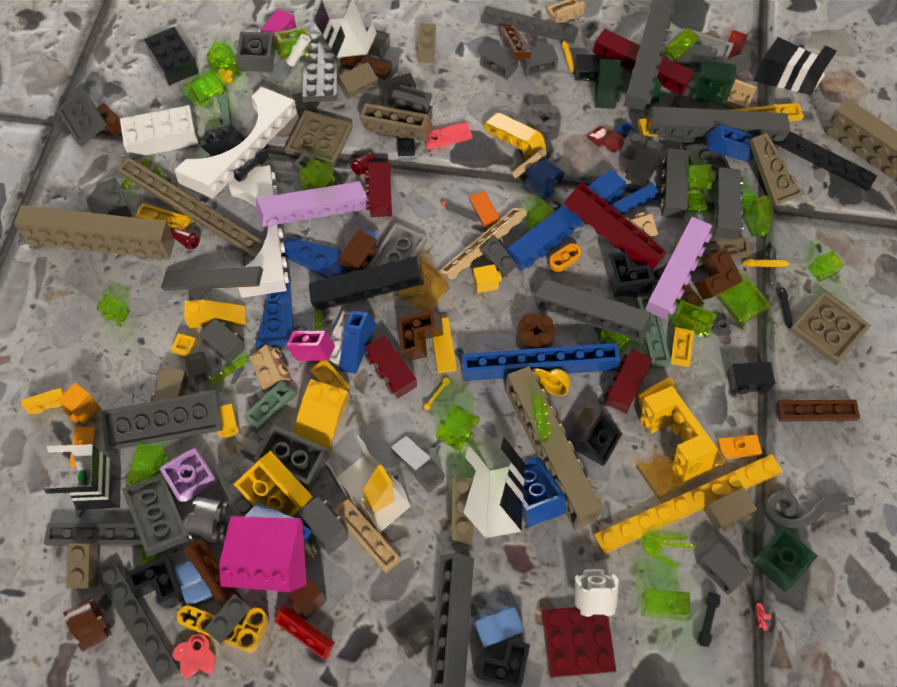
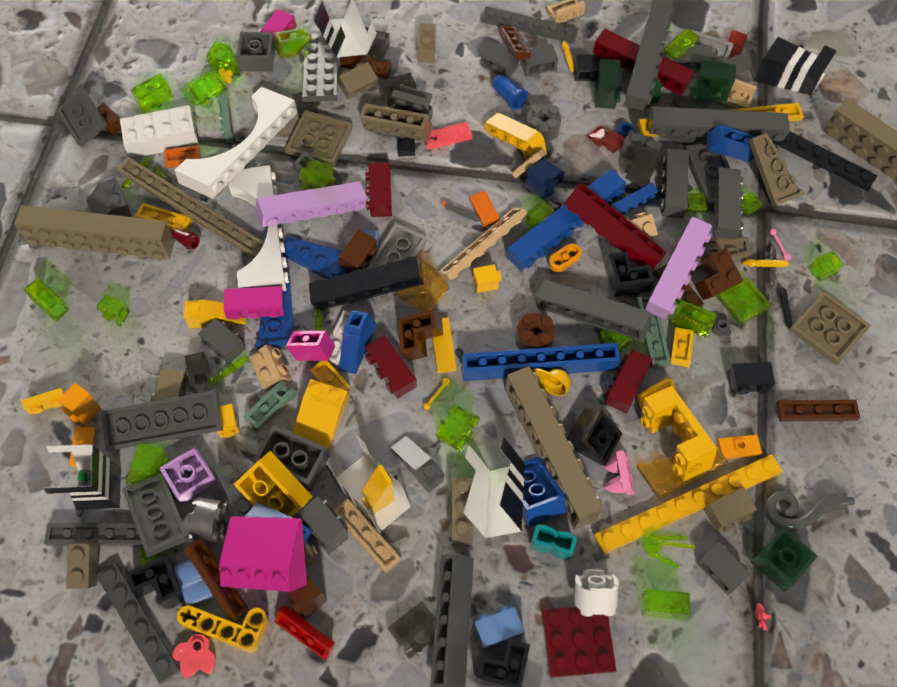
(46, 299): none -> clear neon green brick
(87, 624): reddish brown brick -> none
(152, 93): none -> clear neon green brick
(171, 56): black brick -> none
(176, 156): none -> orange plate
(183, 345): yellow plate -> none
(212, 278): dark grey tile -> none
(221, 140): black brick -> none
(227, 619): dark grey plate -> none
(253, 302): none -> dark pink brick
(260, 158): black bar -> none
(298, 50): white pin -> none
(361, 164): dark red cone -> none
(498, 255): dark grey plate -> none
(510, 92): none -> blue plant
(540, 411): clear neon green plate -> none
(559, 543): none -> teal brick
(624, 481): none -> bright pink tile
(700, 177): clear neon green brick -> none
(704, 637): black bar -> none
(759, 216): clear neon green slope -> none
(786, 257): none -> bright pink hinge

